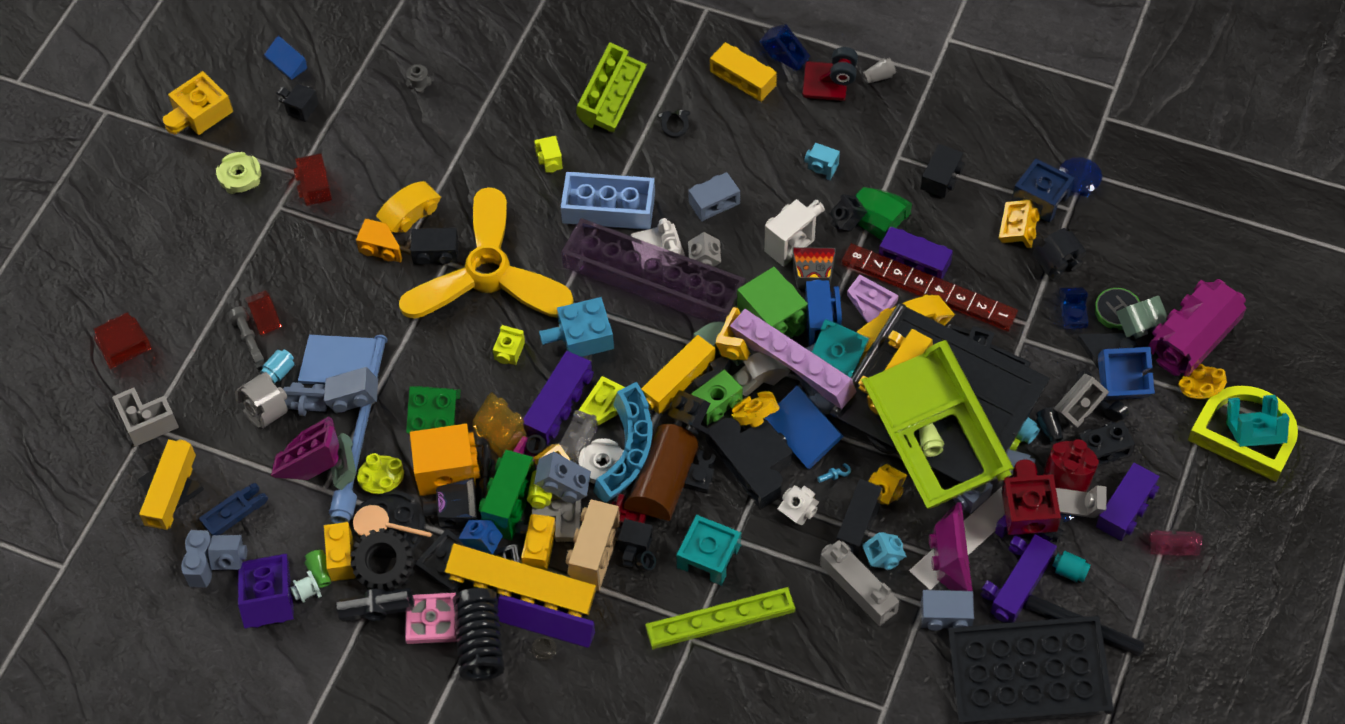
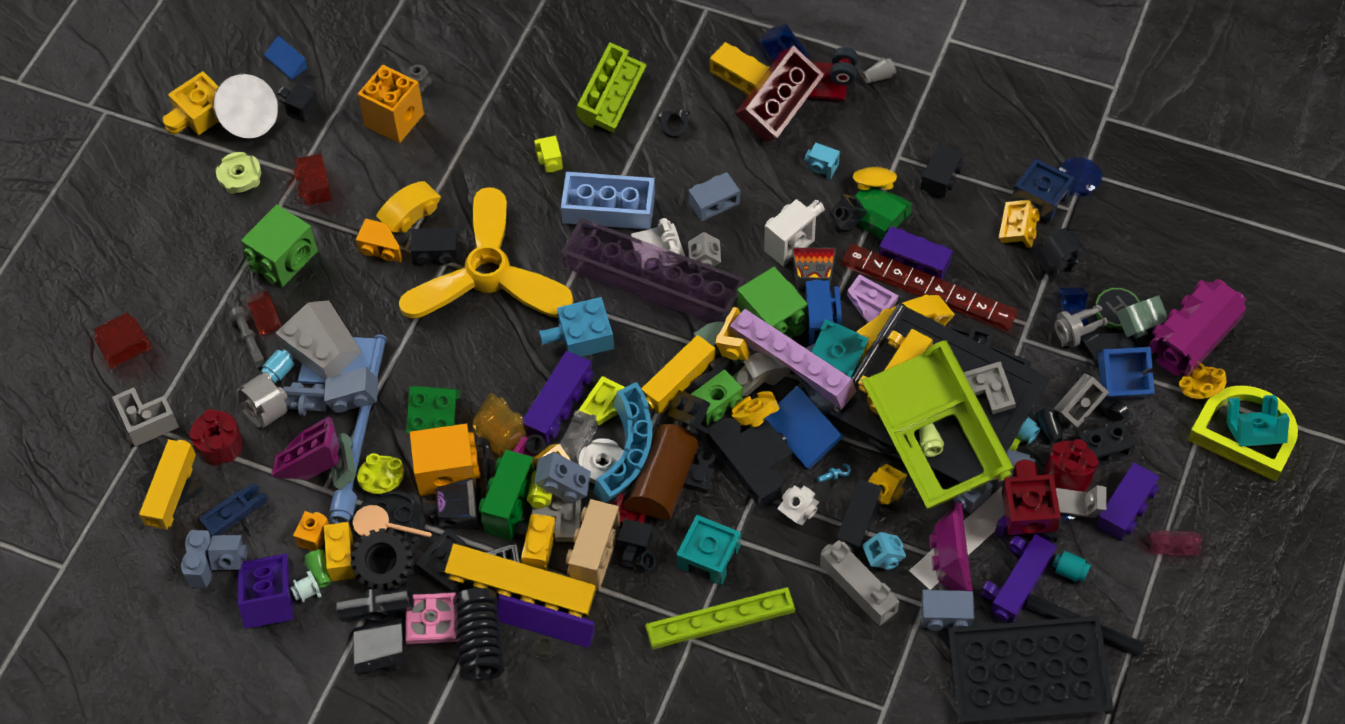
(216, 437): none -> dark red brick
(245, 106): none -> tile
(279, 246): none -> bright green brick
(310, 531): none -> light orange brick
(319, 339): none -> light grey wedge
(379, 646): none -> slope
(391, 103): none -> light orange brick
(481, 536): blue brick -> none
(508, 345): neon yellow brick -> none
(779, 94): none -> dark red brick
(874, 177): none -> yellow dish
(992, 382): none -> light grey plate
(1070, 327): none -> light grey piece

